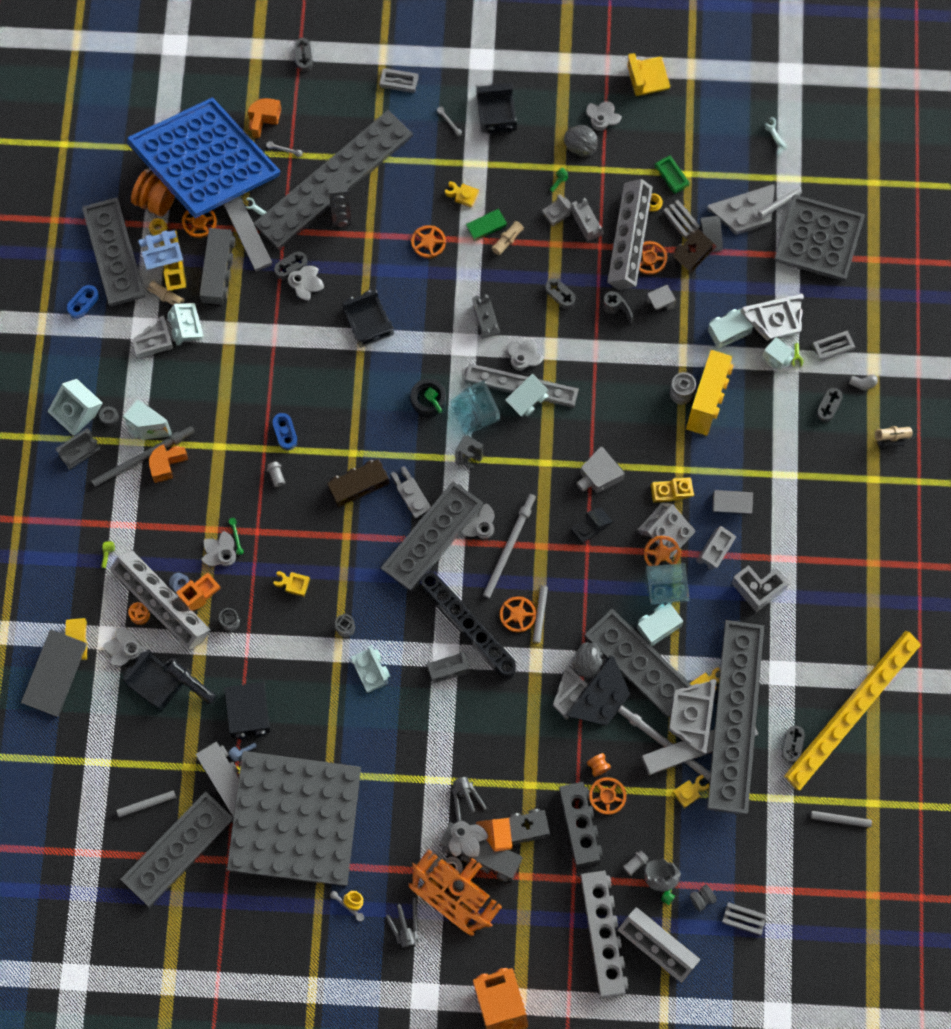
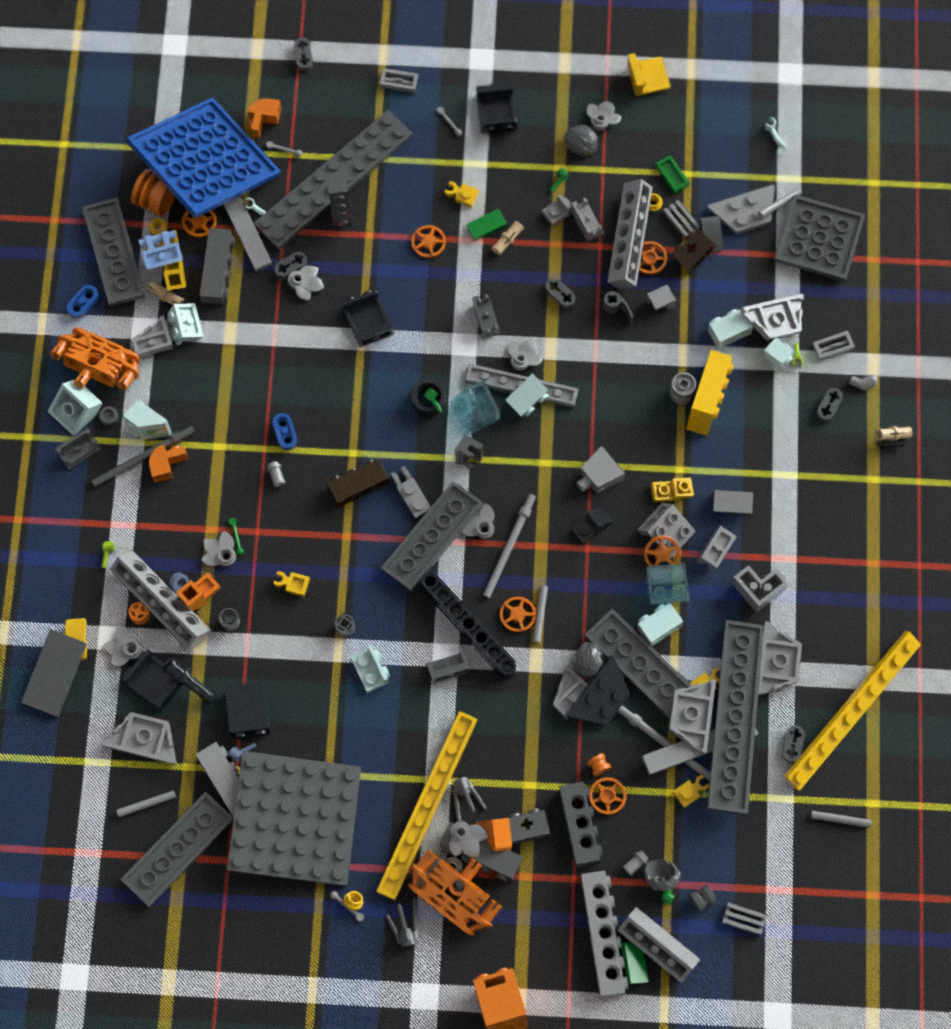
(96, 359): none -> orange piece
(144, 738): none -> light grey wing
(426, 806): none -> yellow plate
(634, 964): none -> green tile
(779, 660): none -> light grey wing

